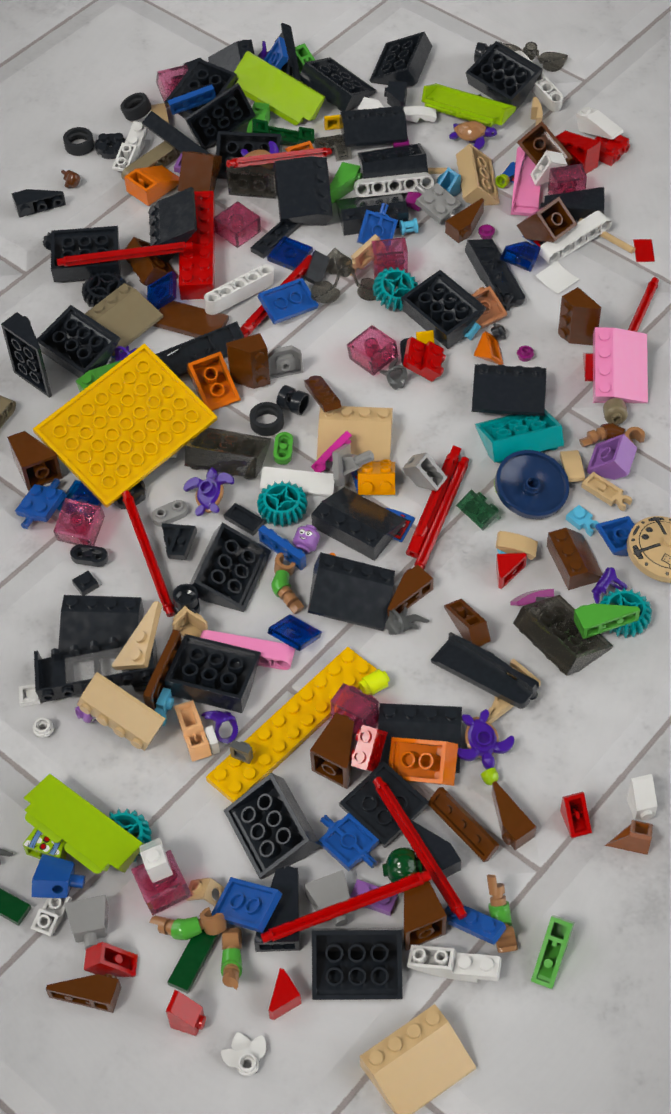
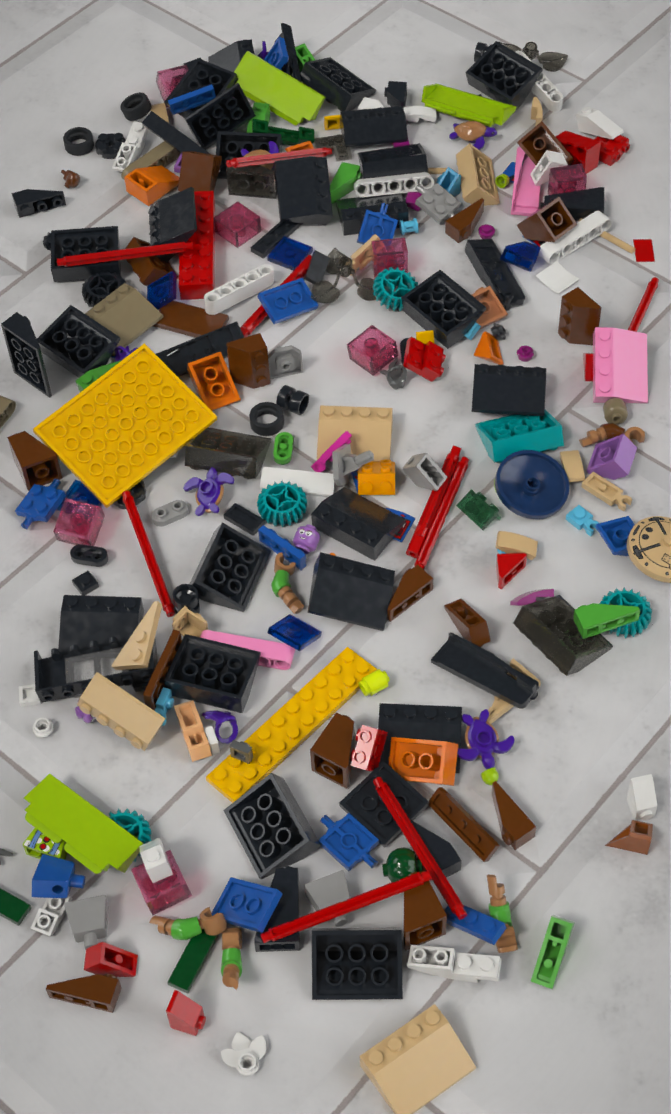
(178, 540): black wing -> none
(203, 890): tan bracket -> none
(284, 996): red slope -> none
(322, 393): reddish brown plate -> none
(358, 706): clear pink brick -> none
(384, 906): medium lavender plate -> none
(400, 623): dark grey piece -> none
(402, 60): black slope -> none
(573, 558): reddish brown slope -> none
(575, 814): red slope -> none
(608, 576): dark purple piece -> none

